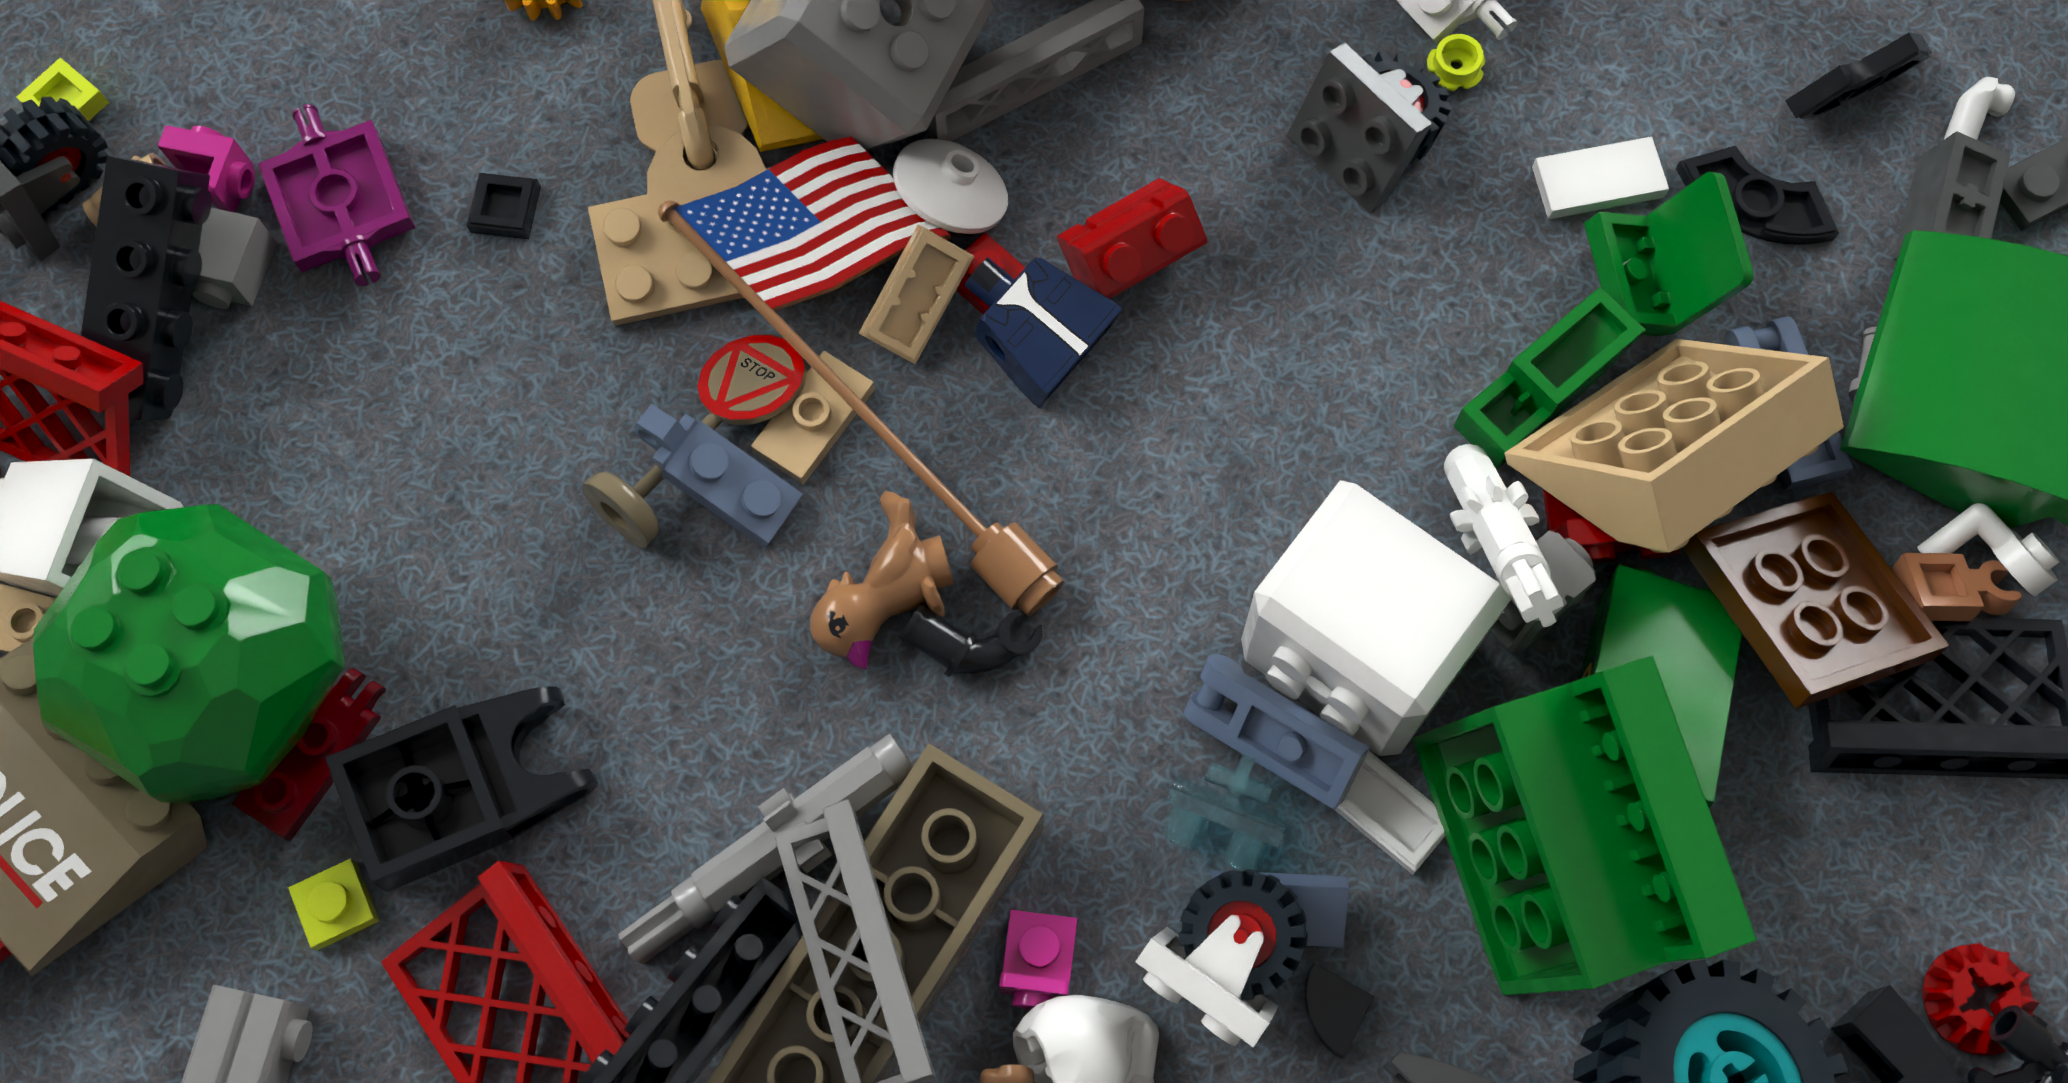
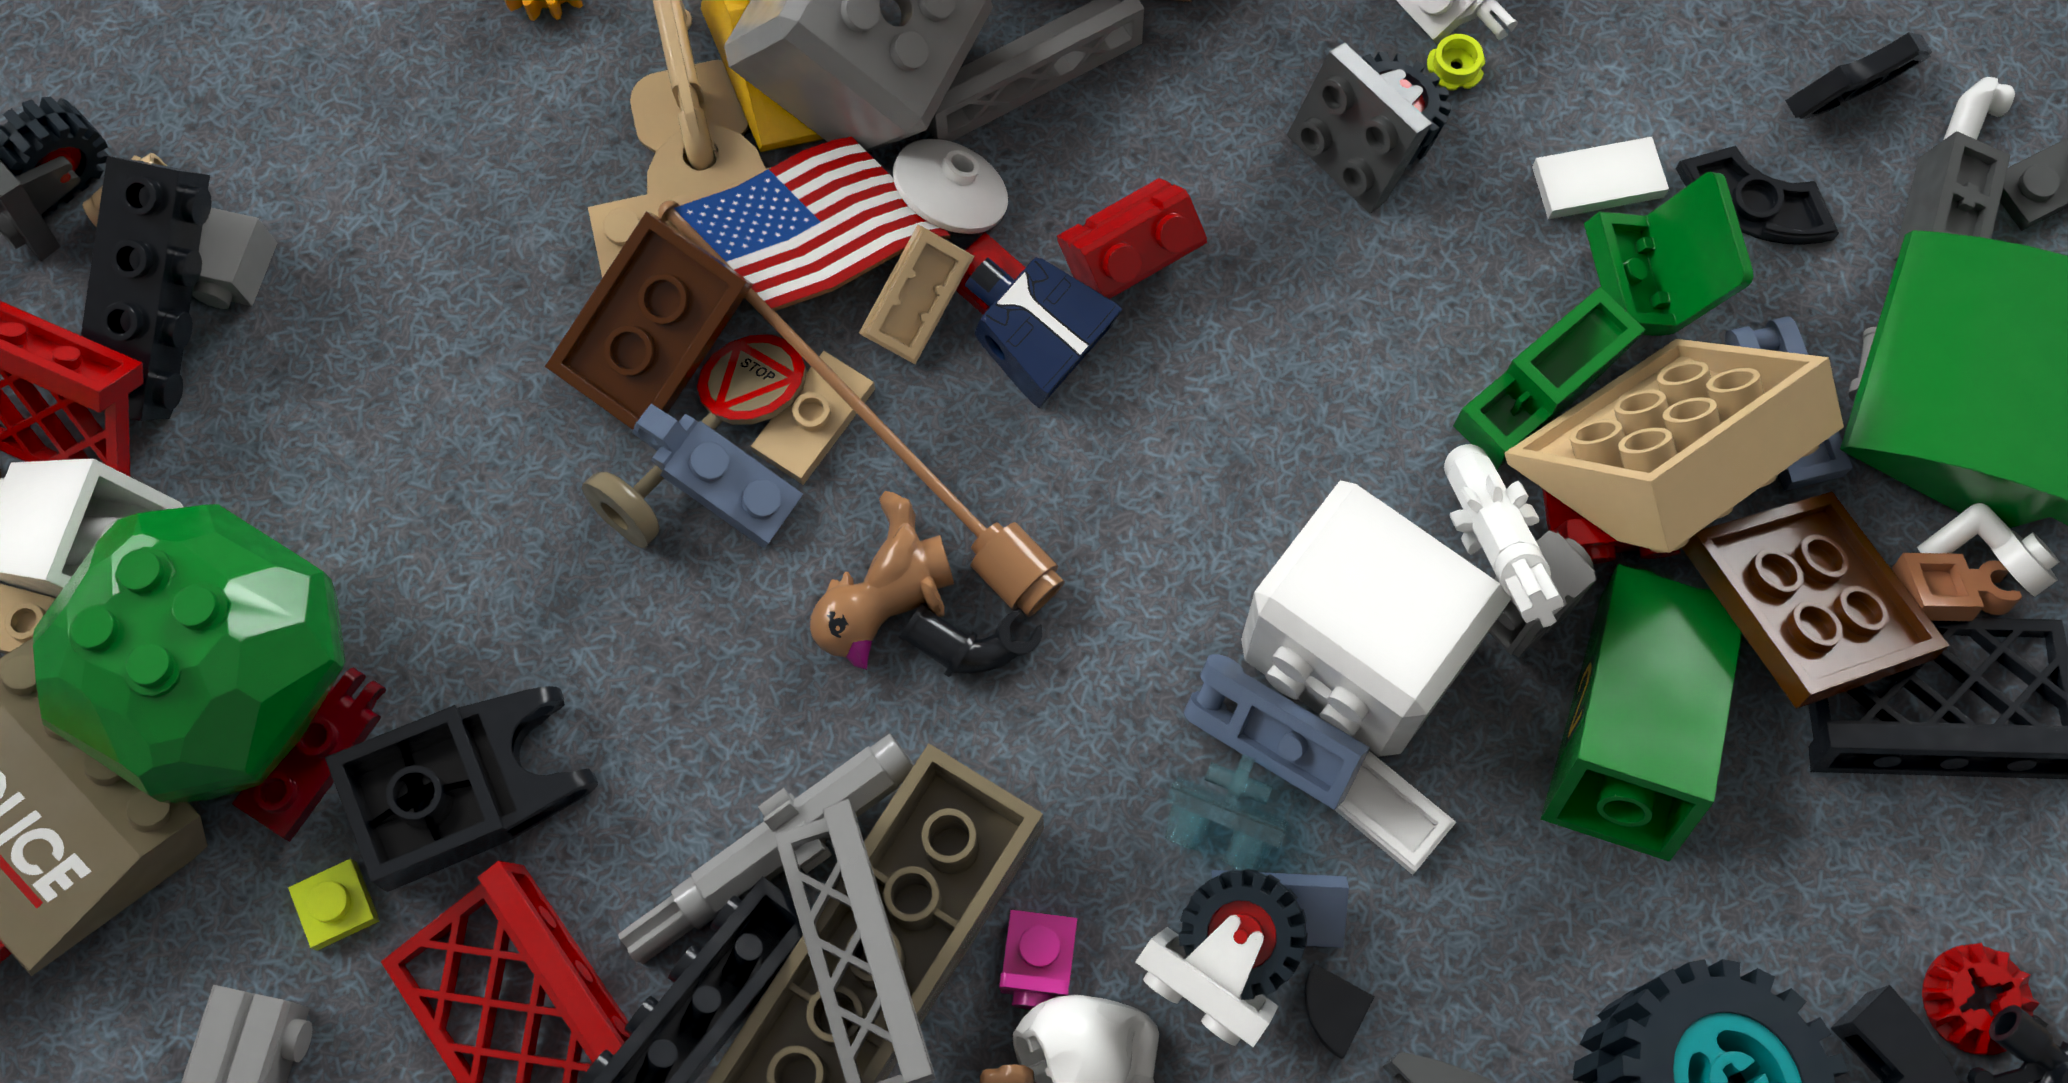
(66, 83): neon yellow plate -> none
(211, 154): dark pink bracket -> none
(336, 195): magenta plate -> none
(504, 206): black tile -> none
(648, 322): none -> reddish brown plate
(1583, 834): green slope -> none

